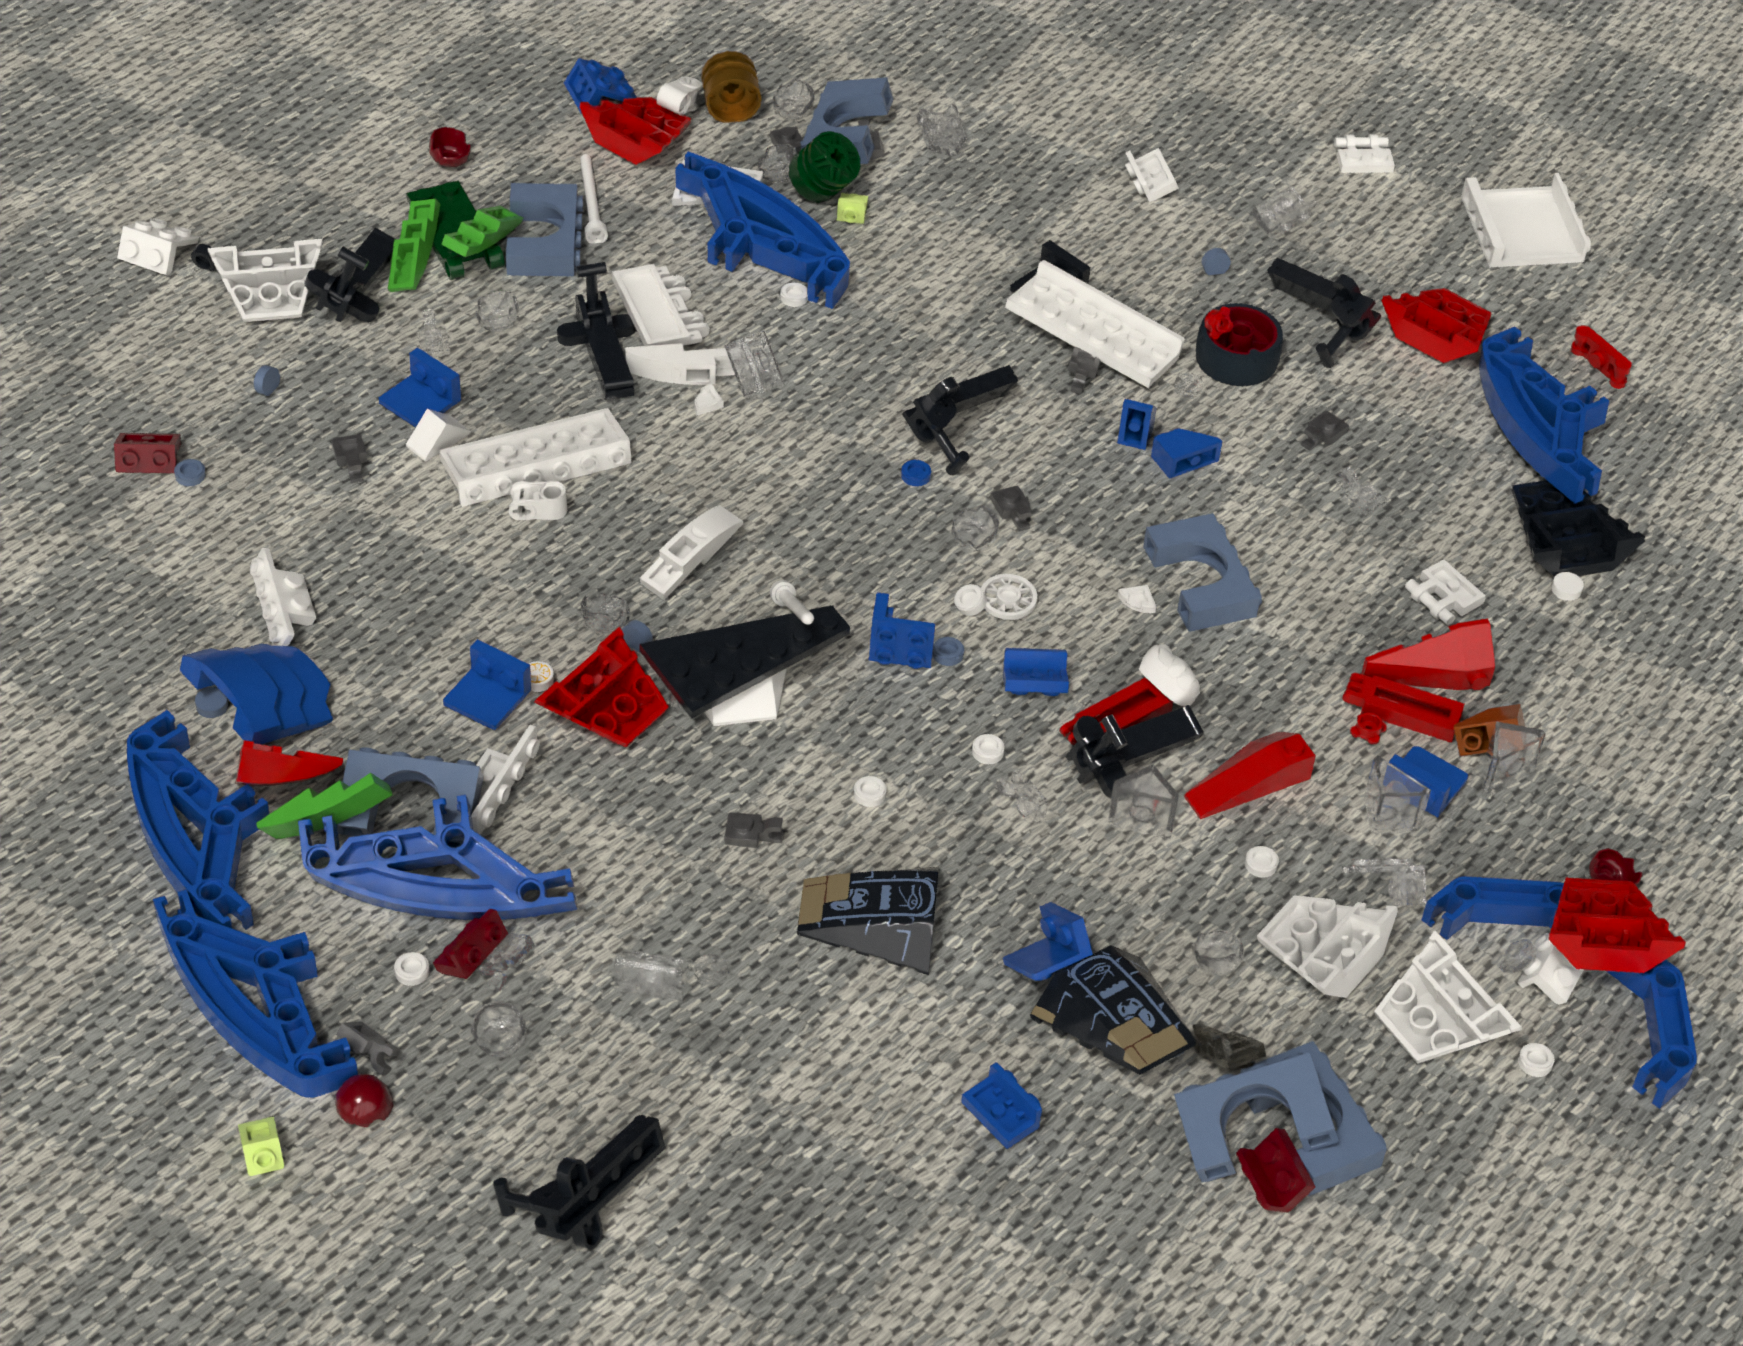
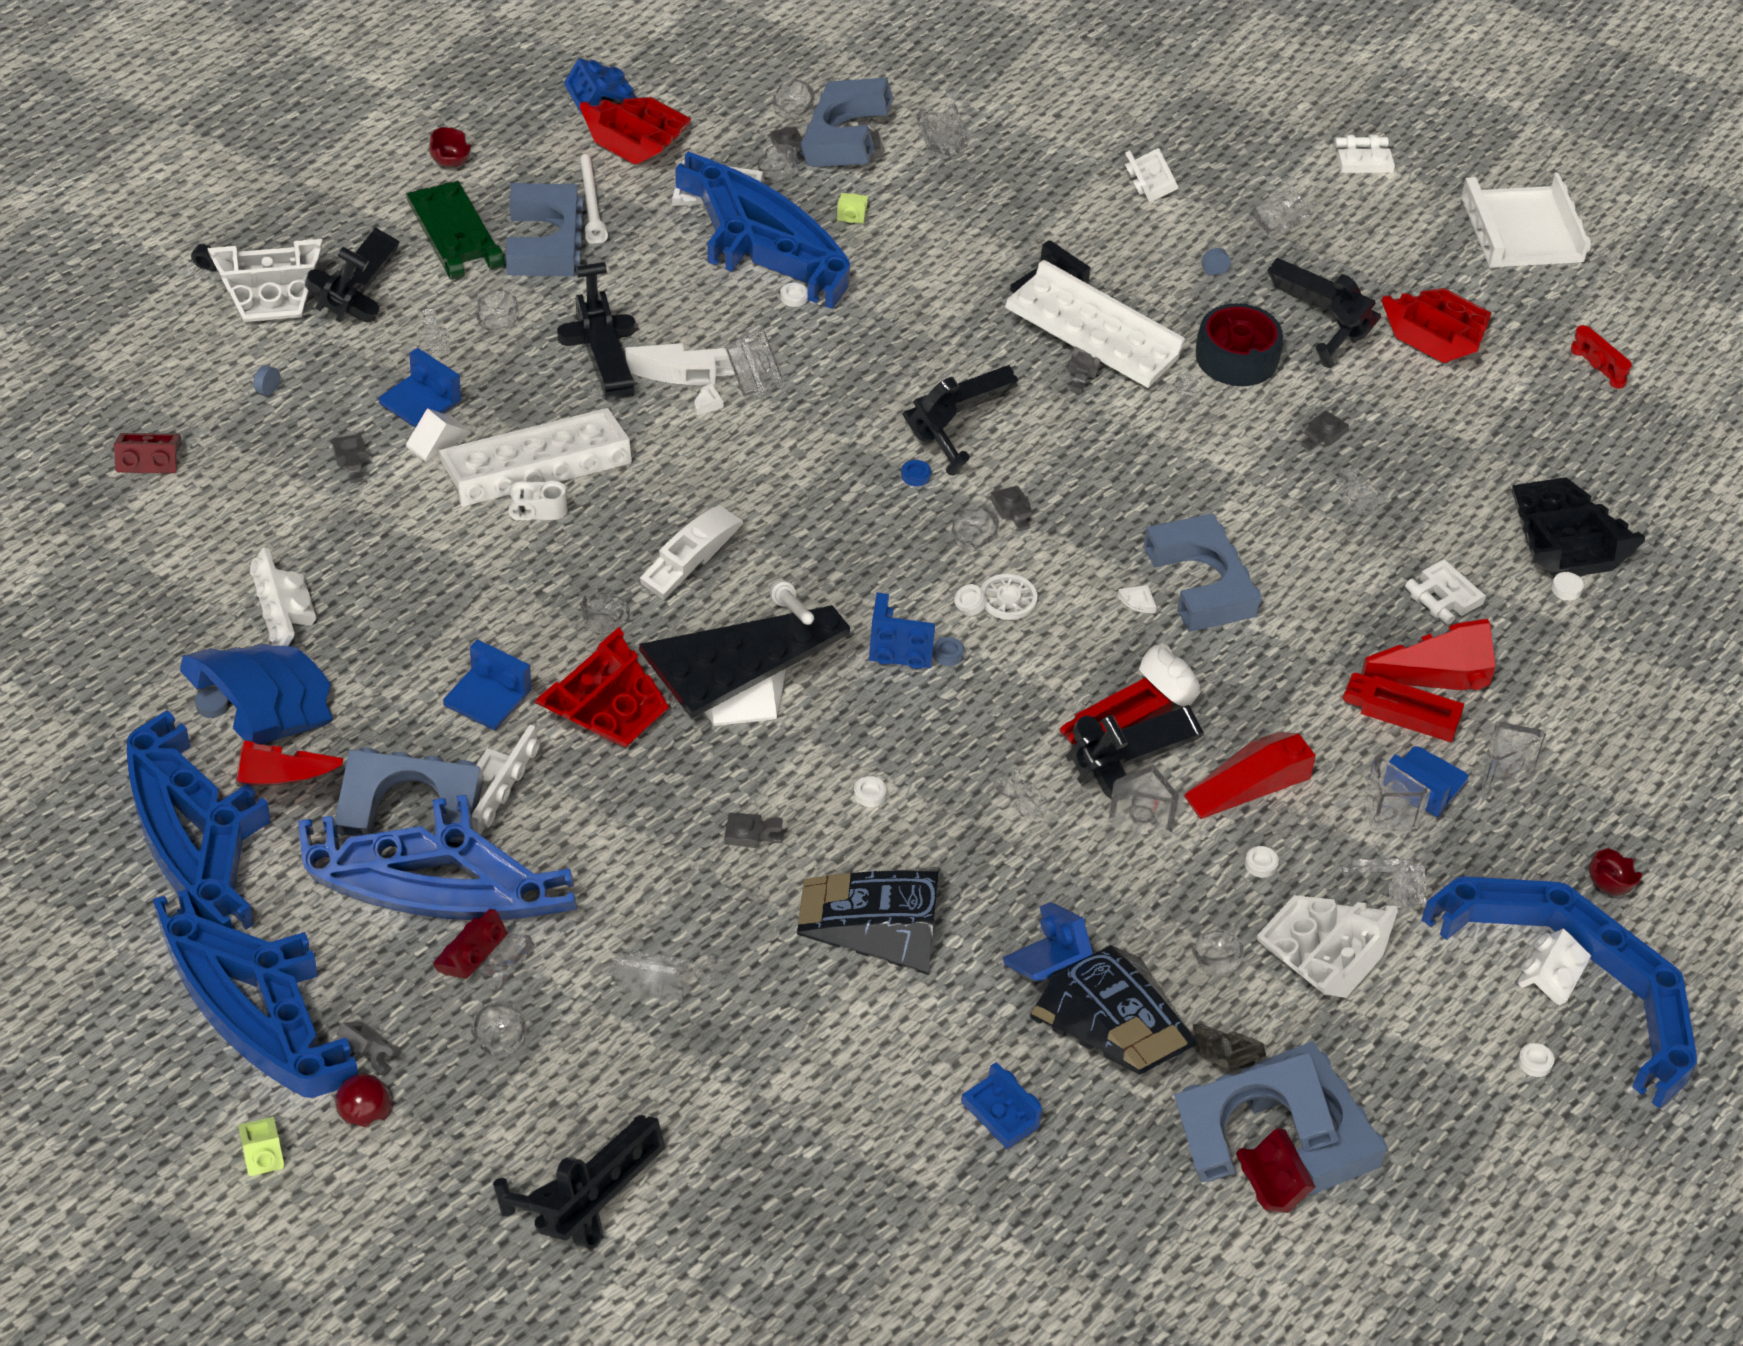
(153, 244): white bracket -> none
(189, 472): sand blue tile -> none
(336, 801): bright green slope -> none
(411, 968): white tile -> none
(414, 246): bright green slope -> none
(483, 231): bright green slope -> none
(541, 676): white tile -> none
(636, 633): sand blue tile -> none
(658, 306): white hinge -> none
(679, 95): white piece -> none
(731, 87): pearl gold wheel -> none
(824, 166): dark green wheel -> none
(988, 749): white tile -> none
(1035, 671): blue bracket -> none
(1136, 424): blue slope -> none
(1184, 451): blue slope -> none
(1218, 322): red plate -> none
(1371, 721): red plate -> none
(1441, 1006): white wedge -> none
(1475, 733): dark orange slope -> none
(1518, 956): clear tile -> none
(1539, 416): blue piece -> none
(1610, 927): red wedge -> none

